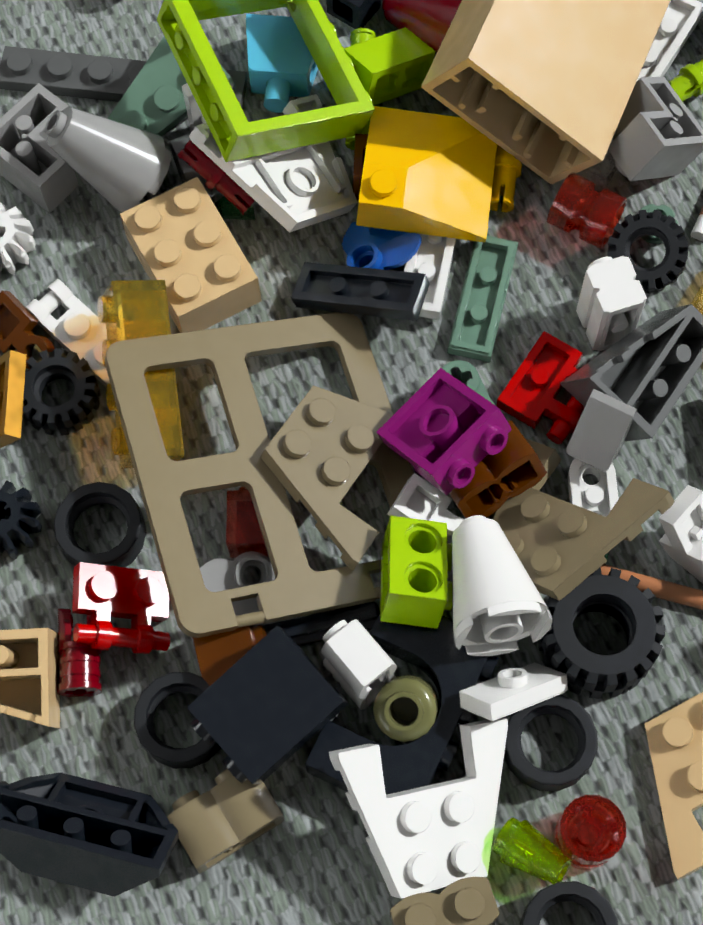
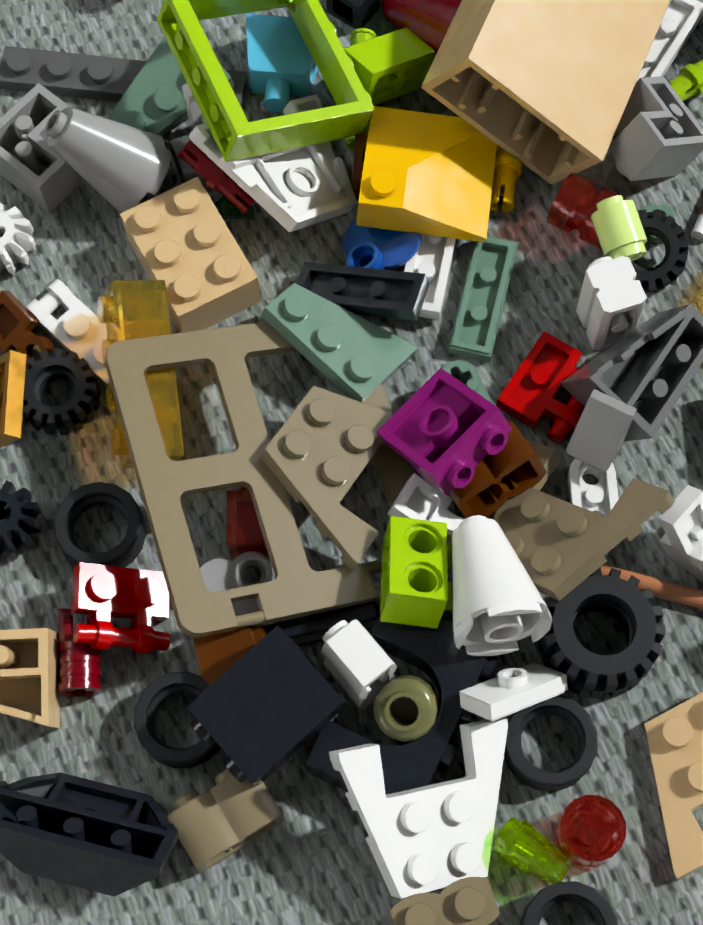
(338, 342): none -> sand green wing
(619, 228): none -> yellowish green brick

